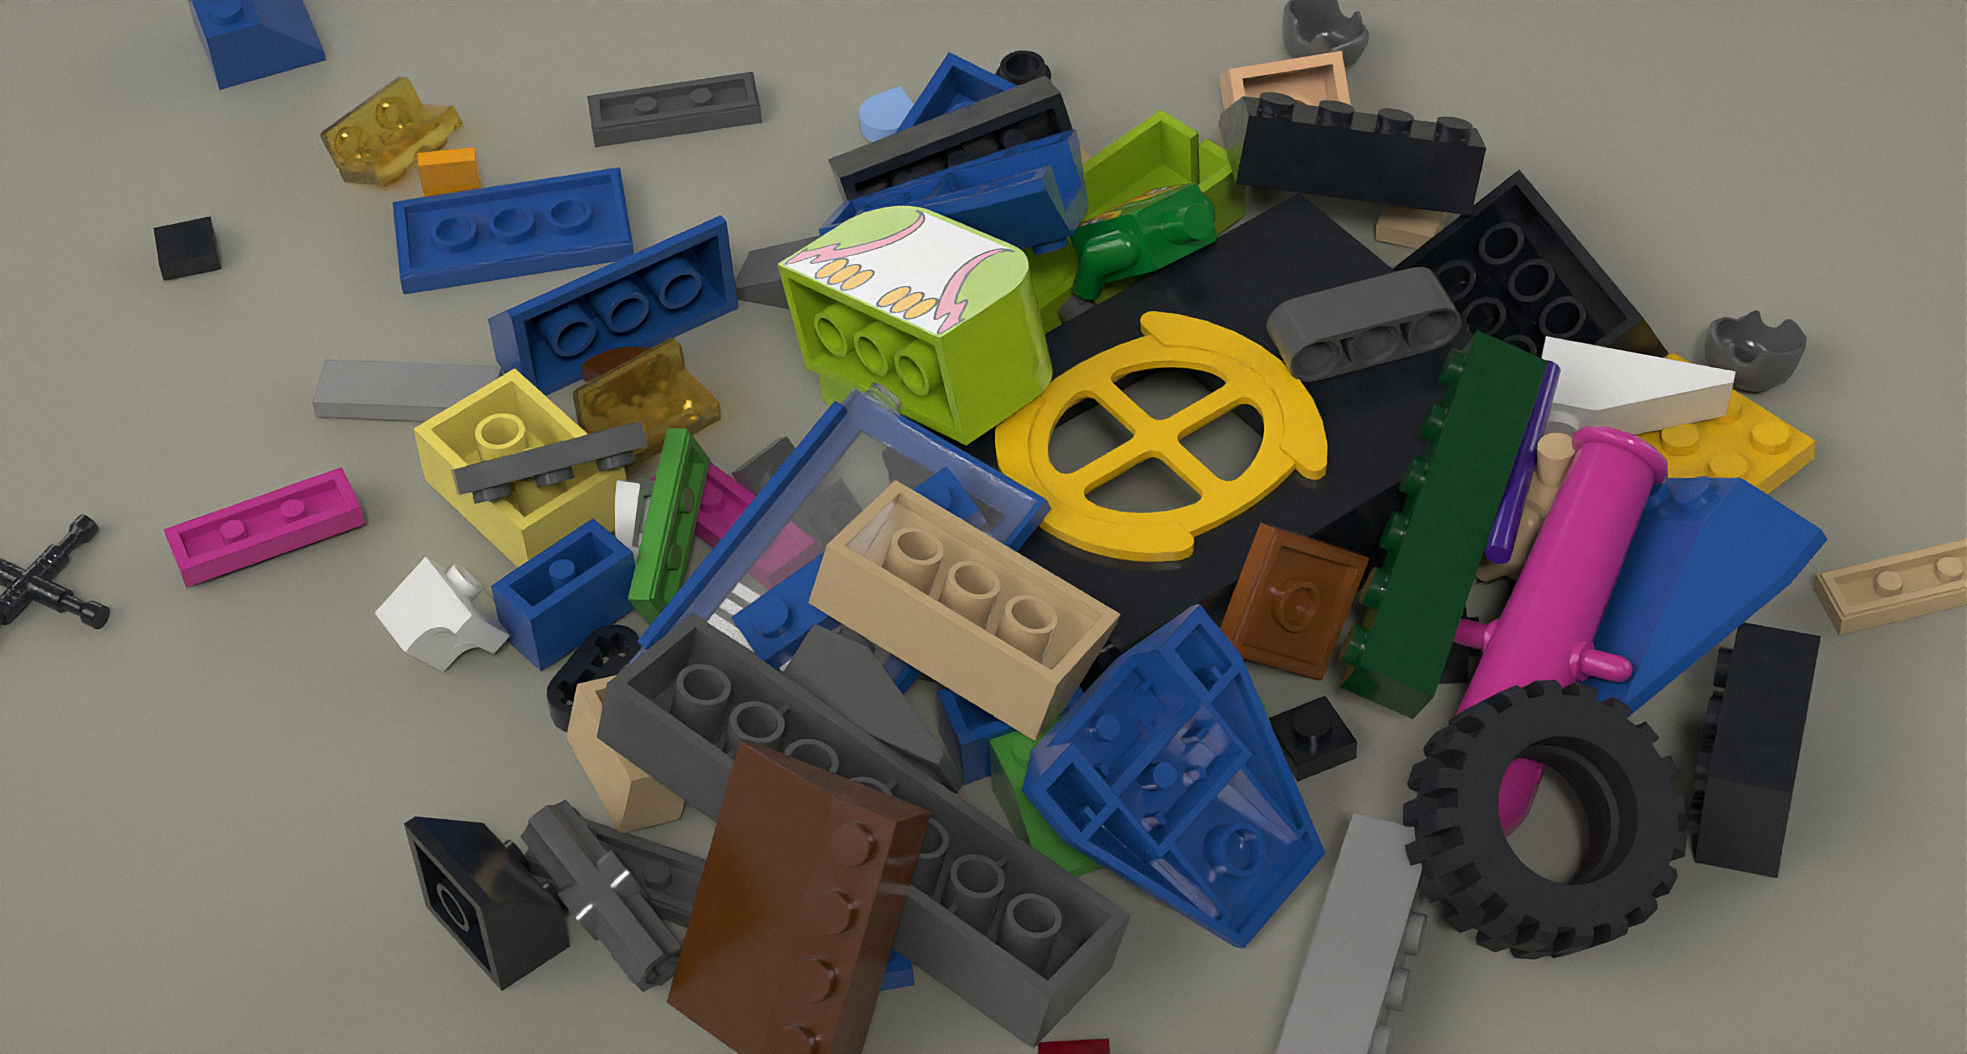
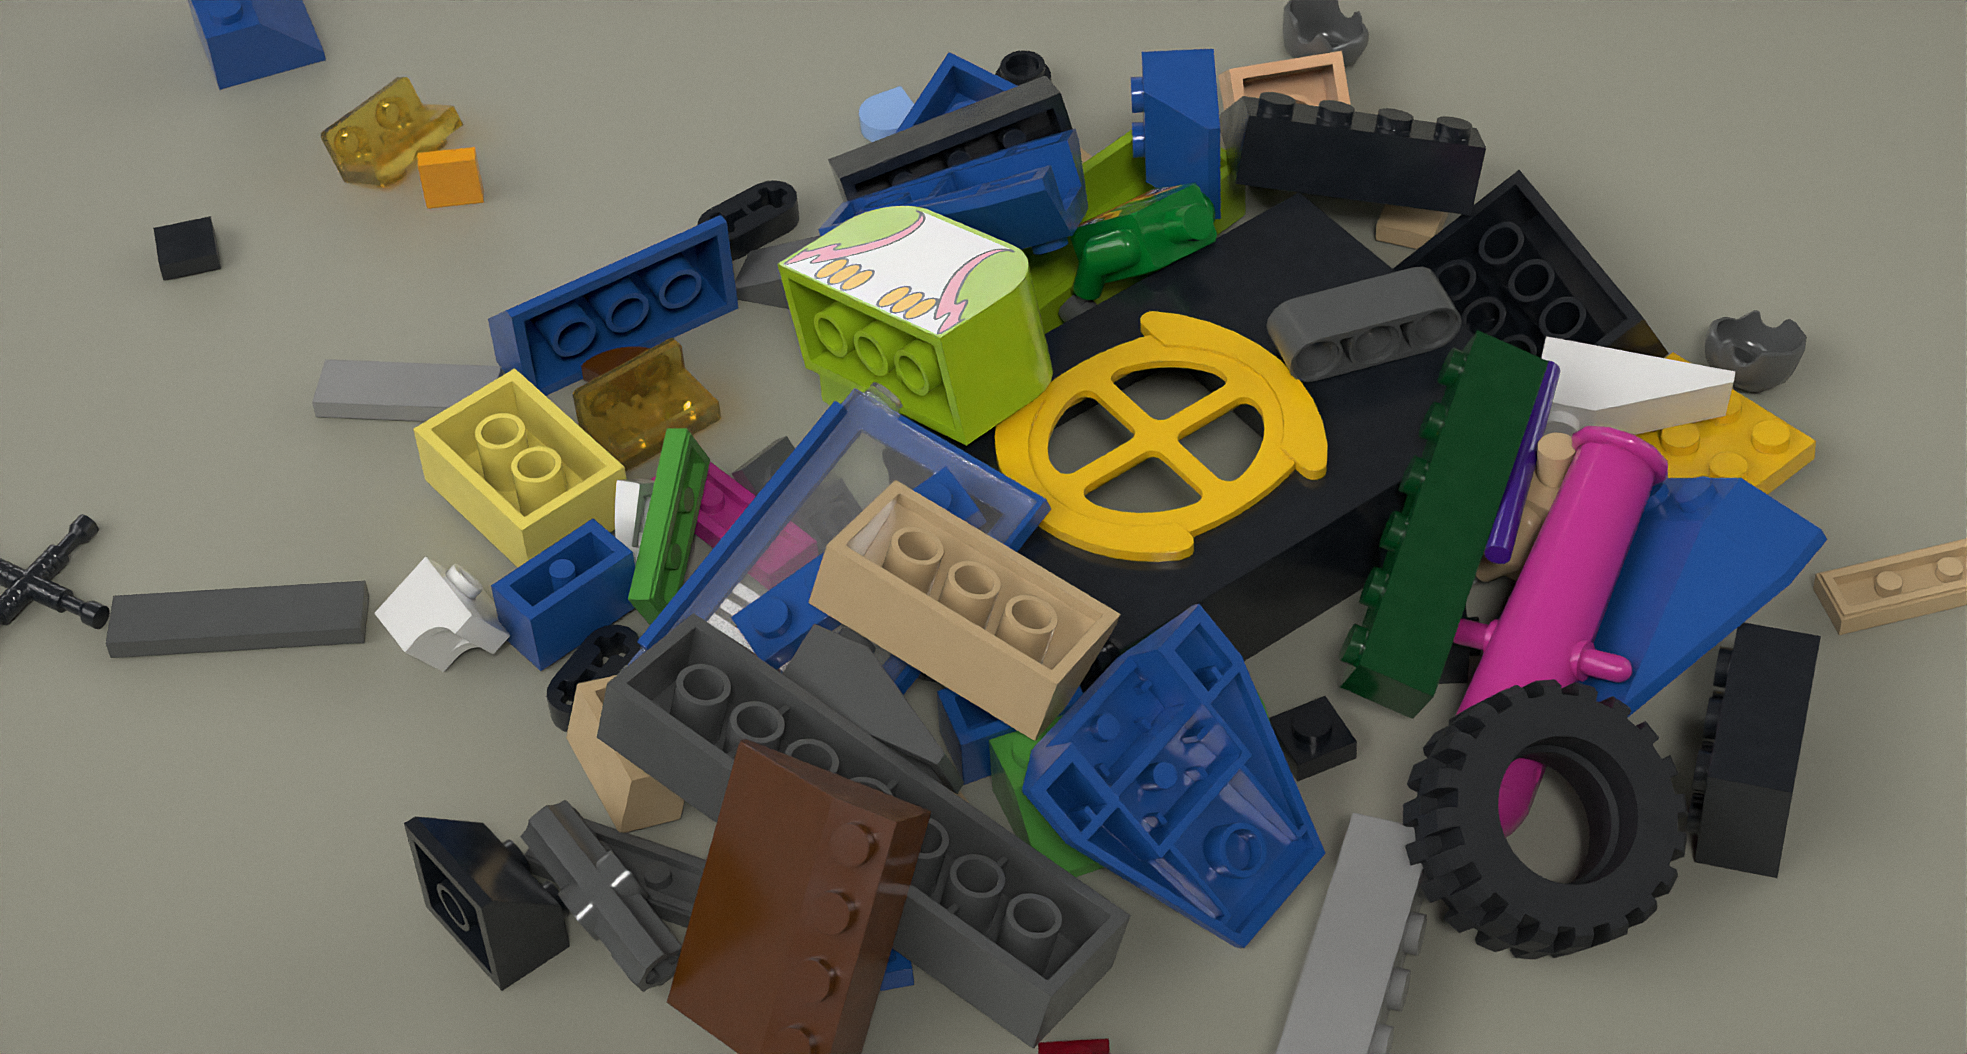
(237, 619): none -> dark grey tile
(264, 527): dark pink plate -> none
(511, 230): blue tile -> none
(550, 462): dark grey plate -> none
(674, 109): dark grey tile -> none
(757, 216): none -> black beam
(1179, 120): none -> blue slope
(1292, 600): dark orange tile -> none

